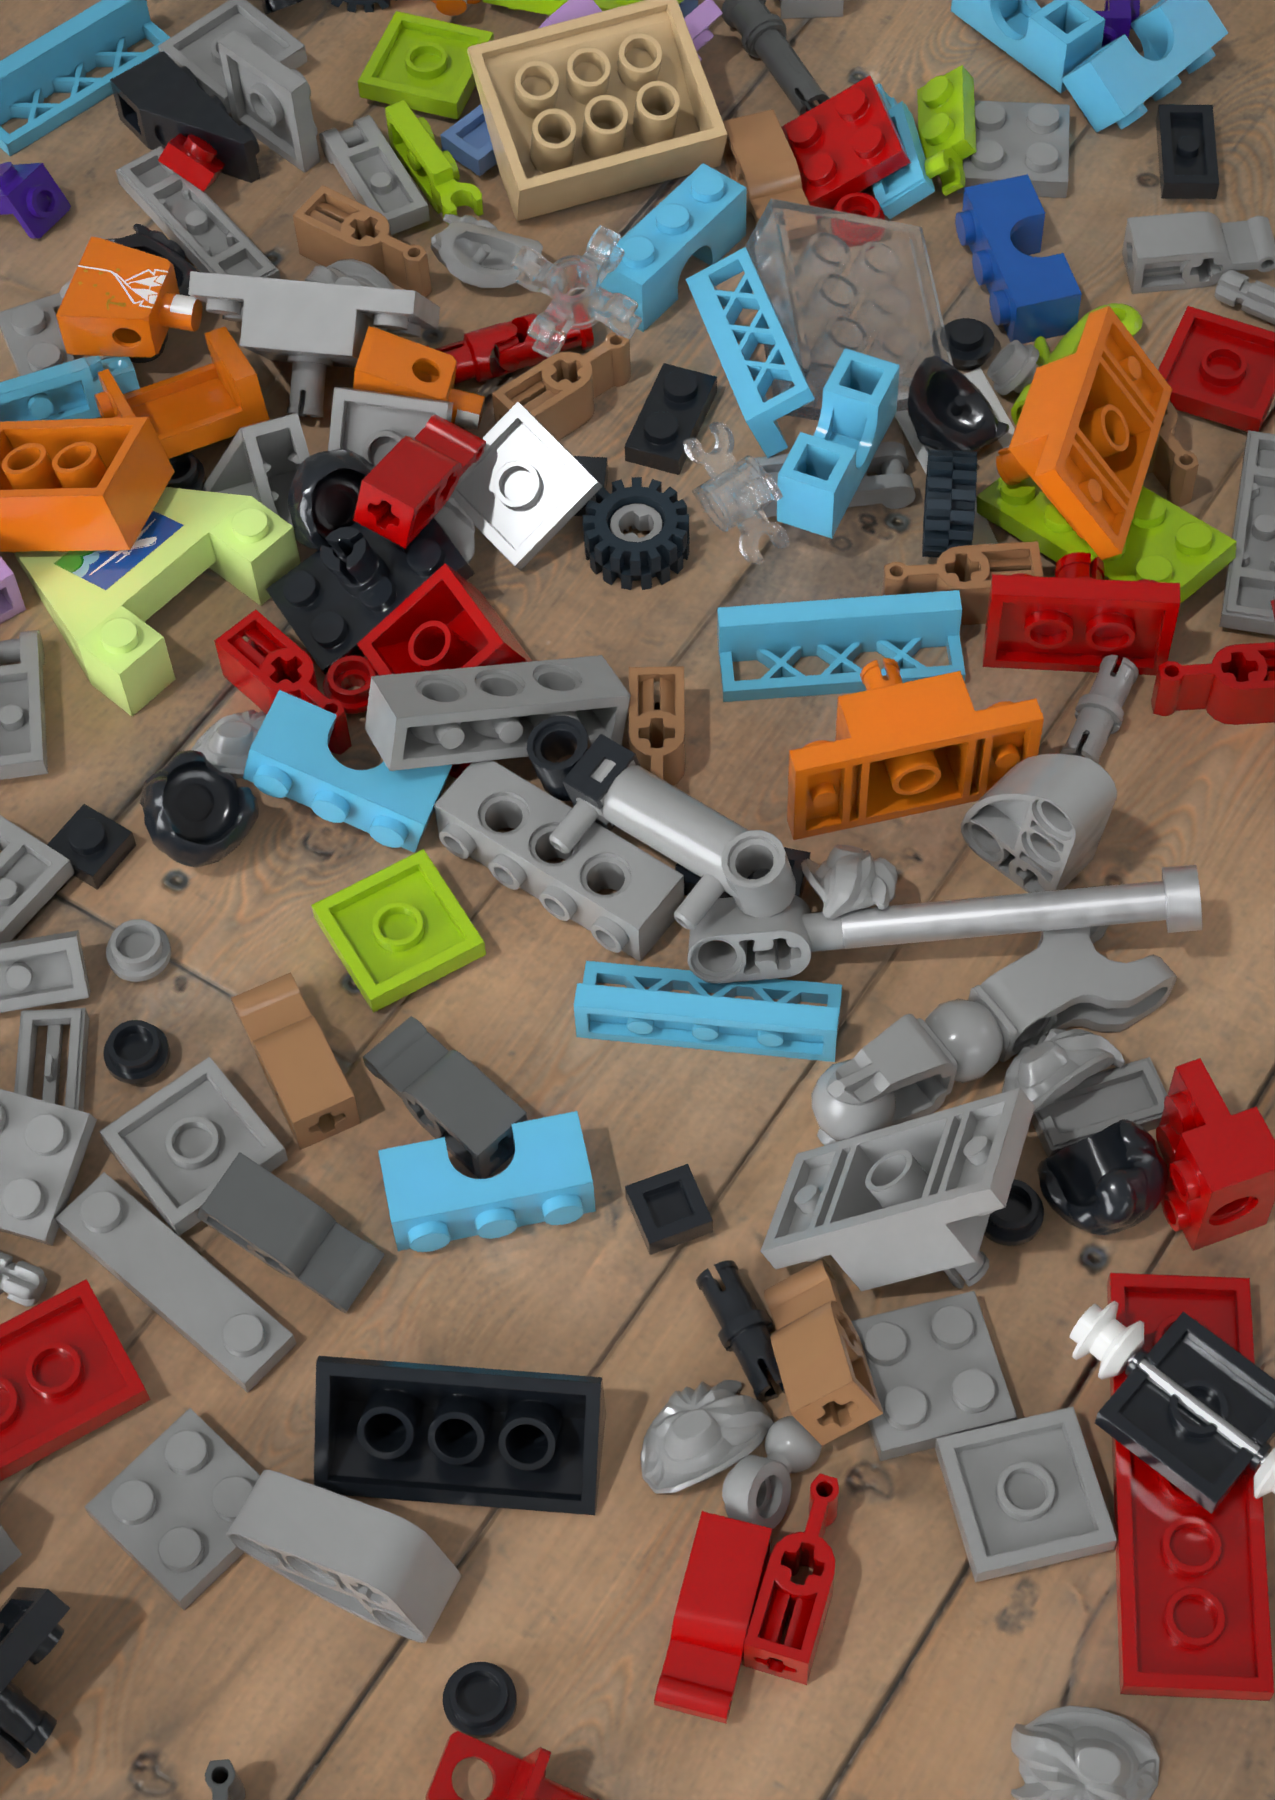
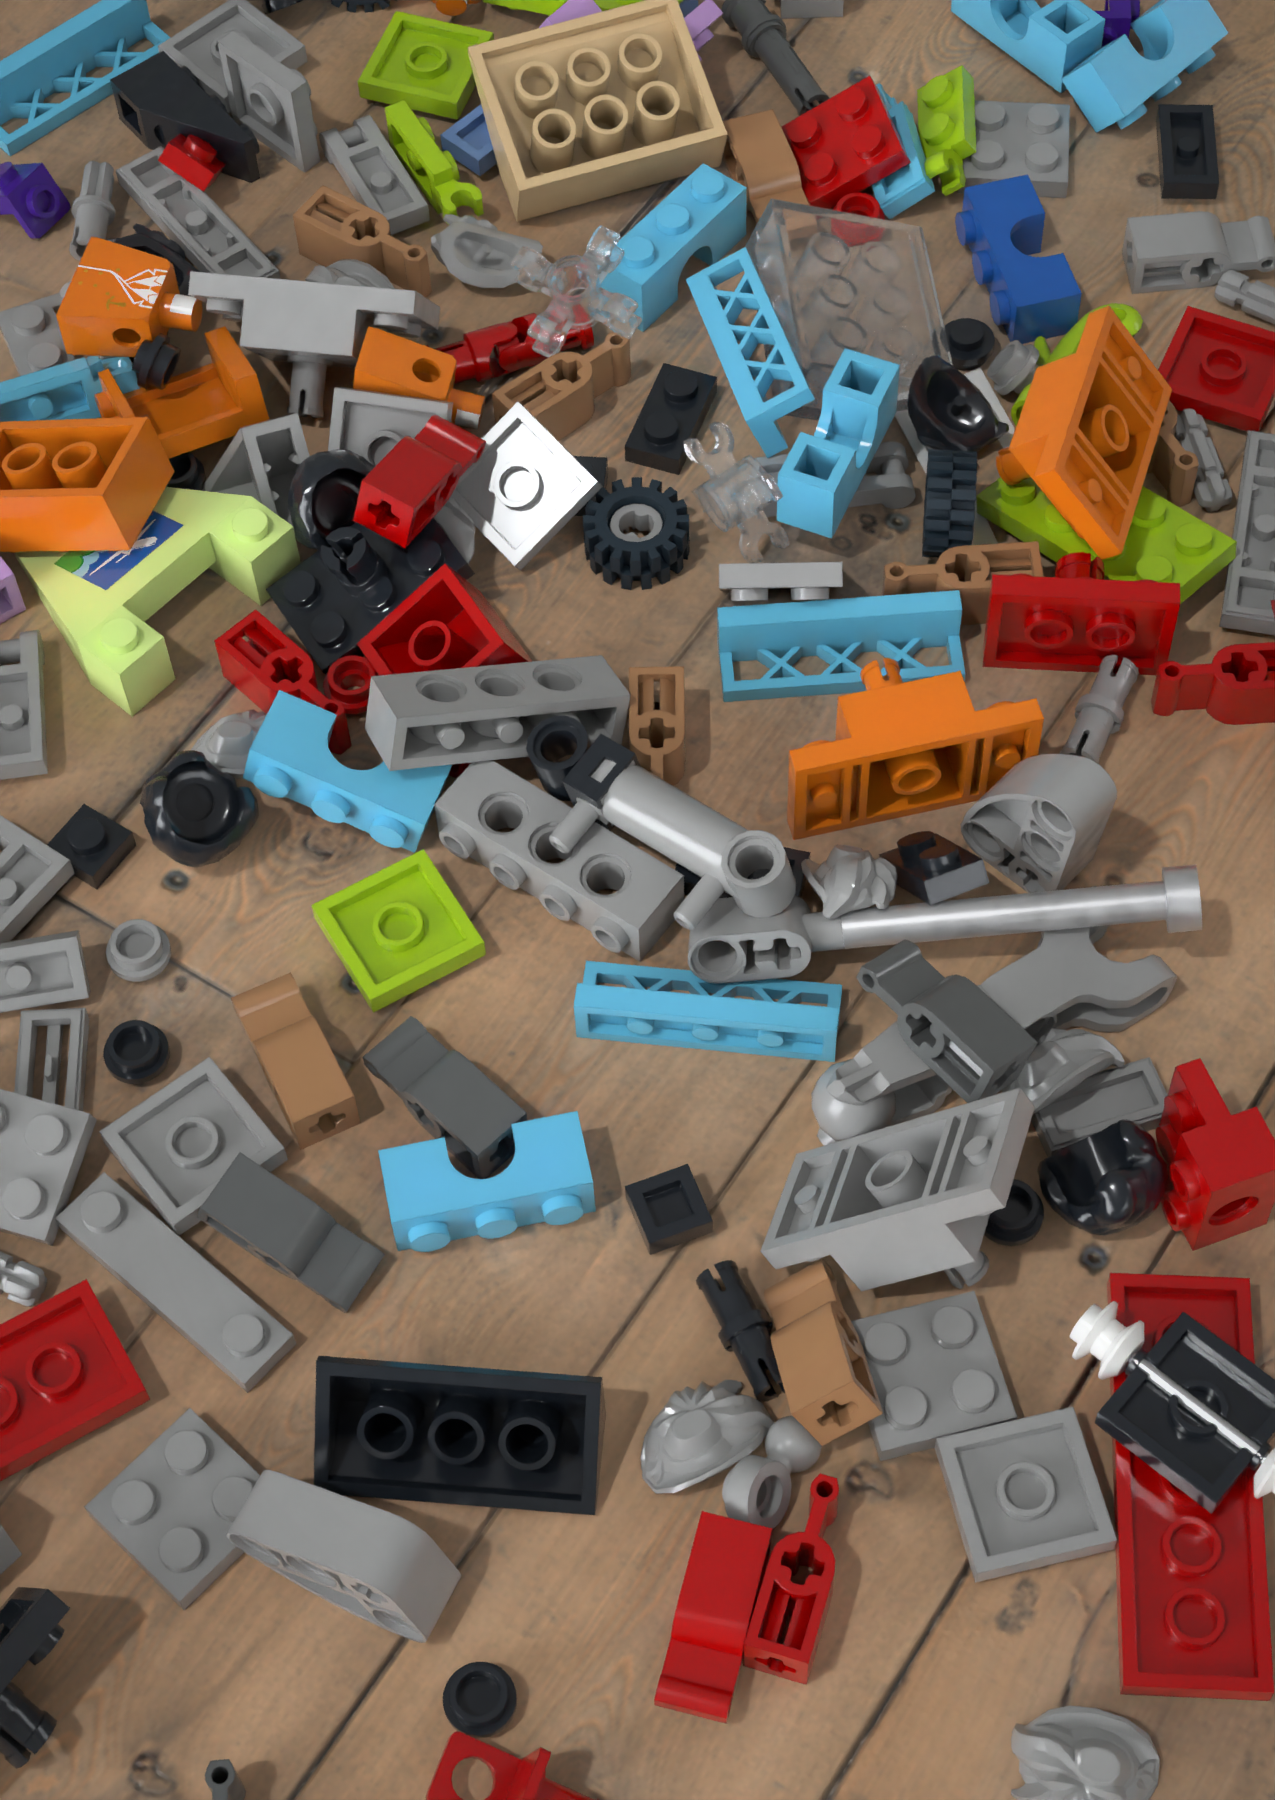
(93, 208): none -> light grey axle
(156, 362): none -> black plate
(805, 579): none -> light grey plate
(935, 867): none -> black plate
(949, 1022): none -> dark grey piece
(1209, 486): none -> light grey axle

